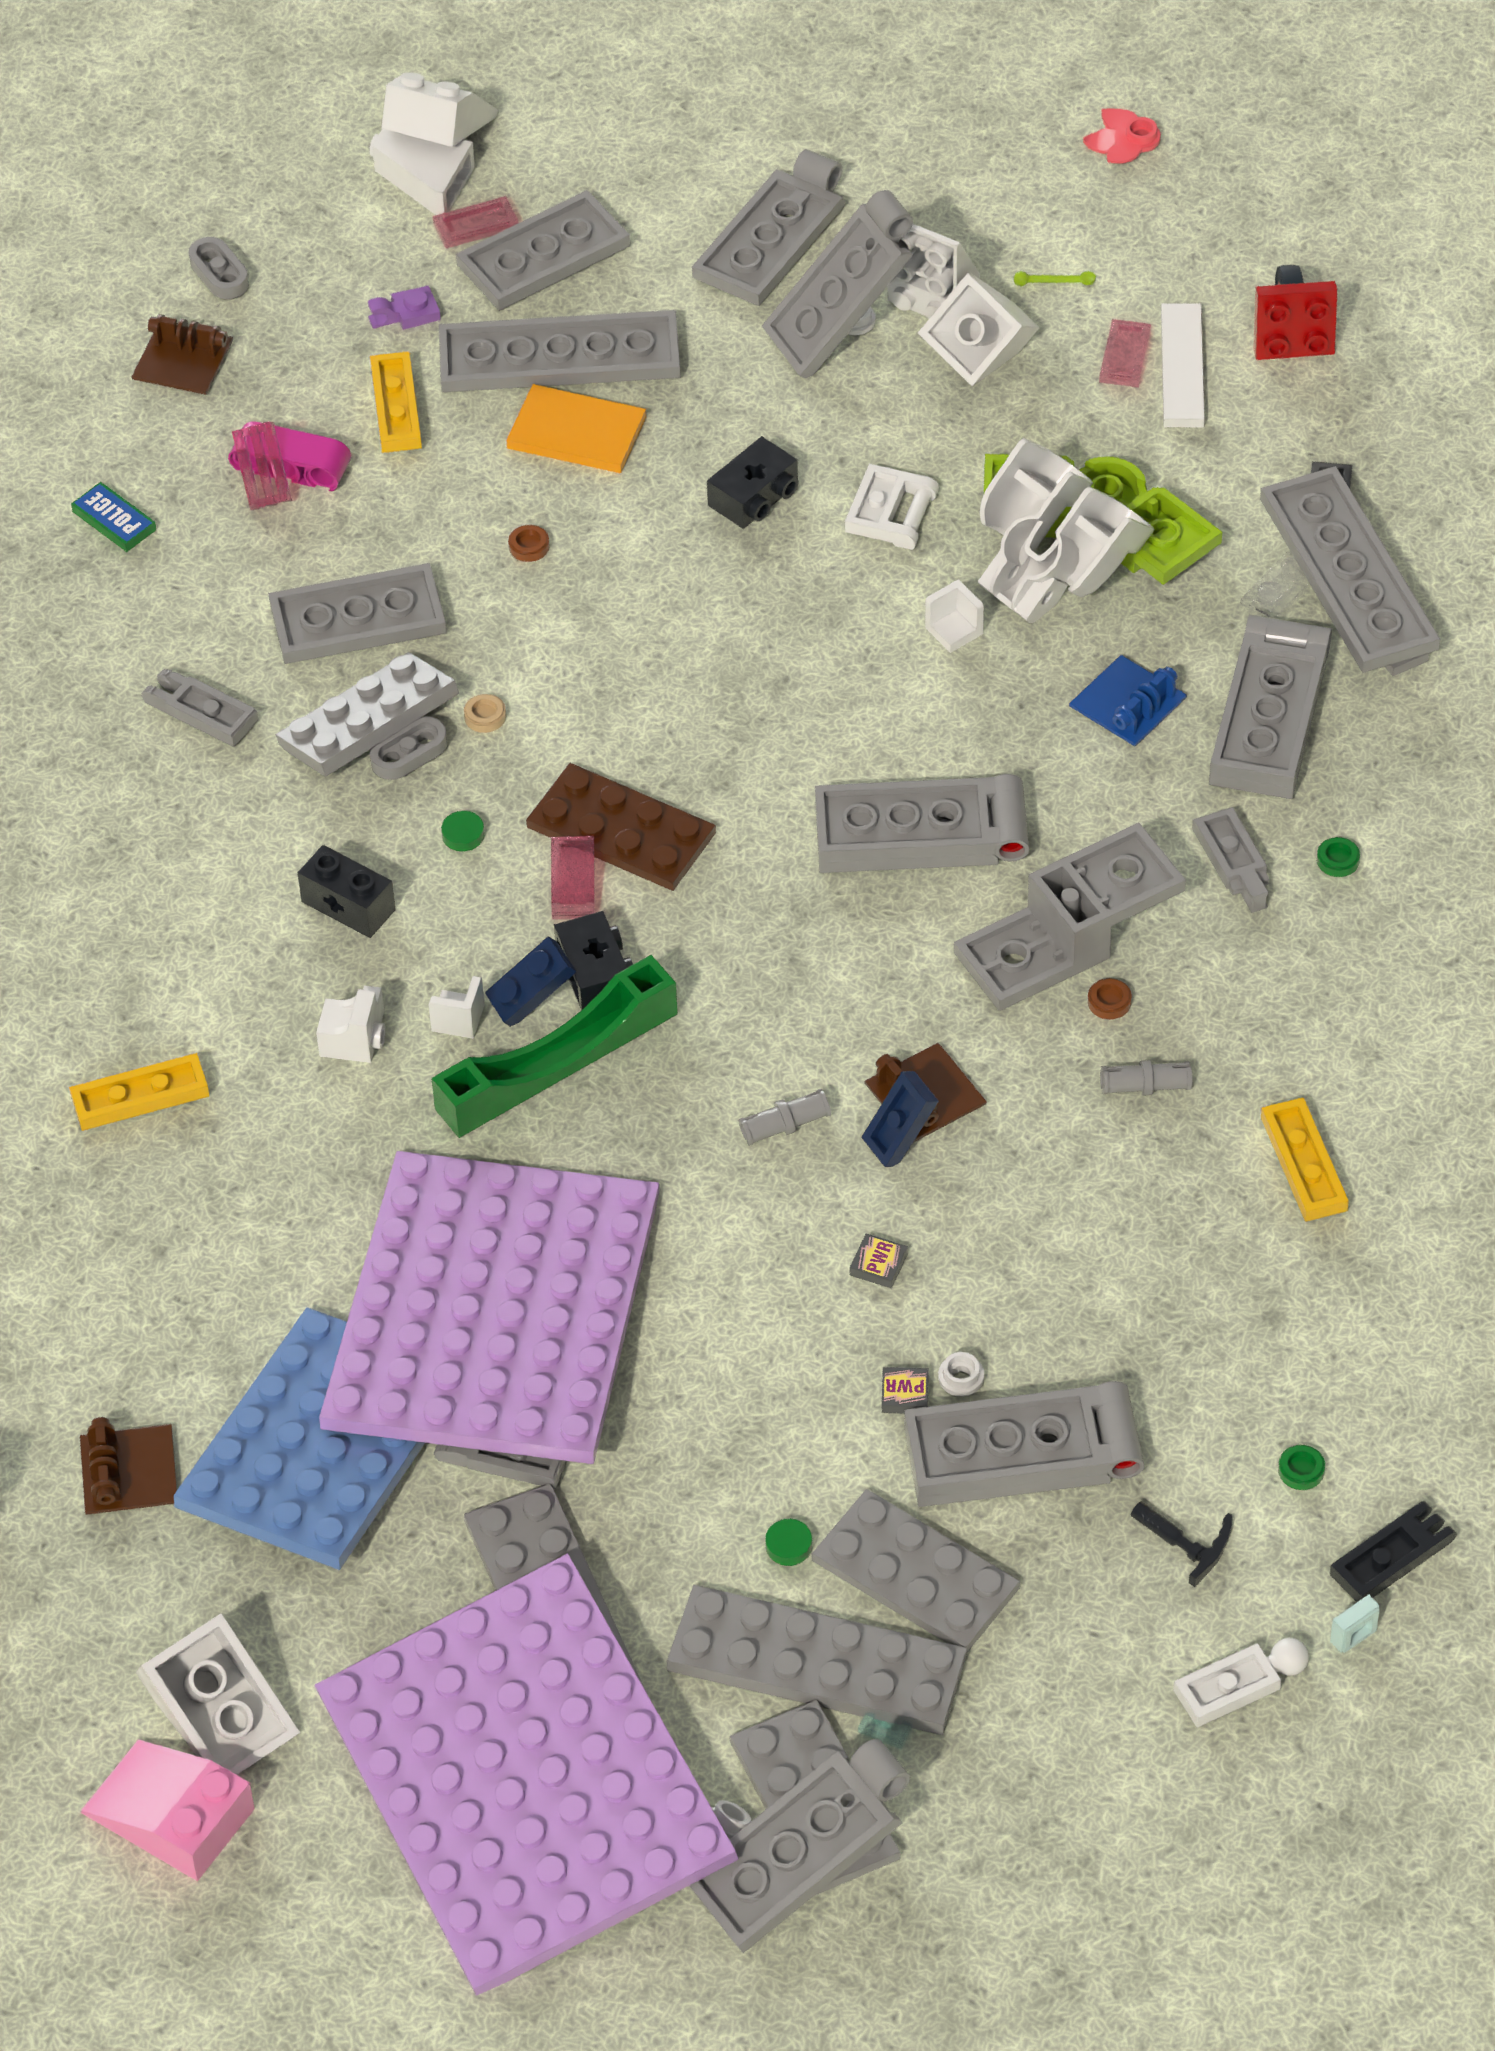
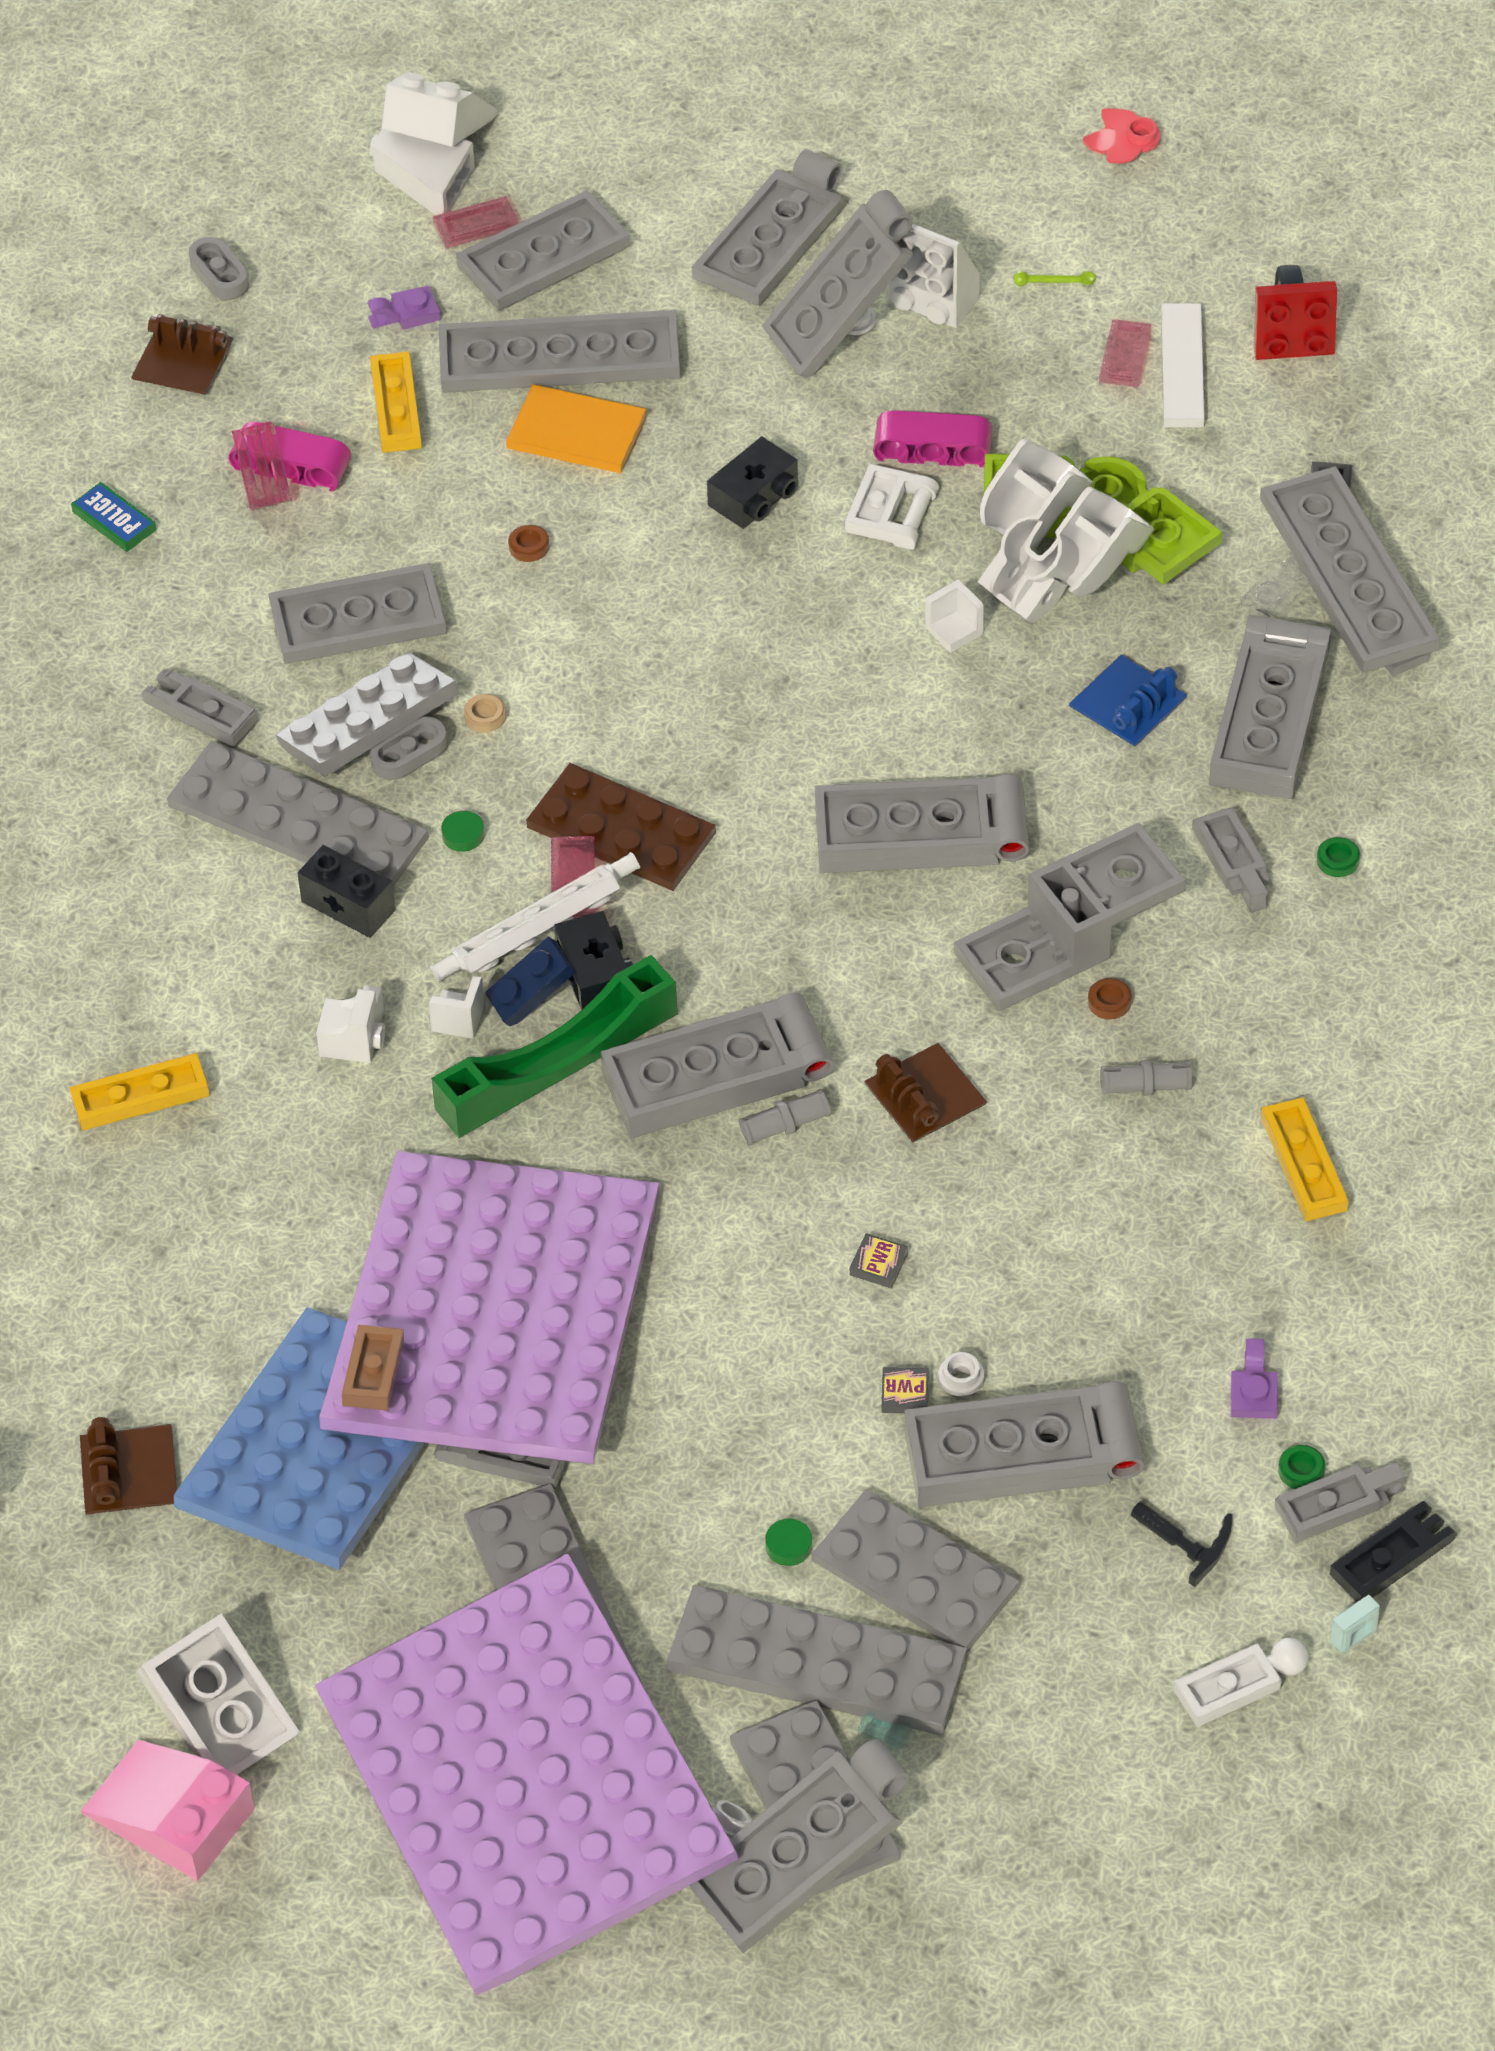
(293, 812): none -> light grey plate
(373, 1367): none -> medium nougat plate
(522, 928): none -> white plate
(715, 1065): none -> light grey hinge
(899, 1118): dark blue plate -> none
(932, 437): none -> dark pink beam
(977, 329): white slope -> none
(1253, 1390): none -> medium lavender plate
(1338, 1499): none -> light grey hinge

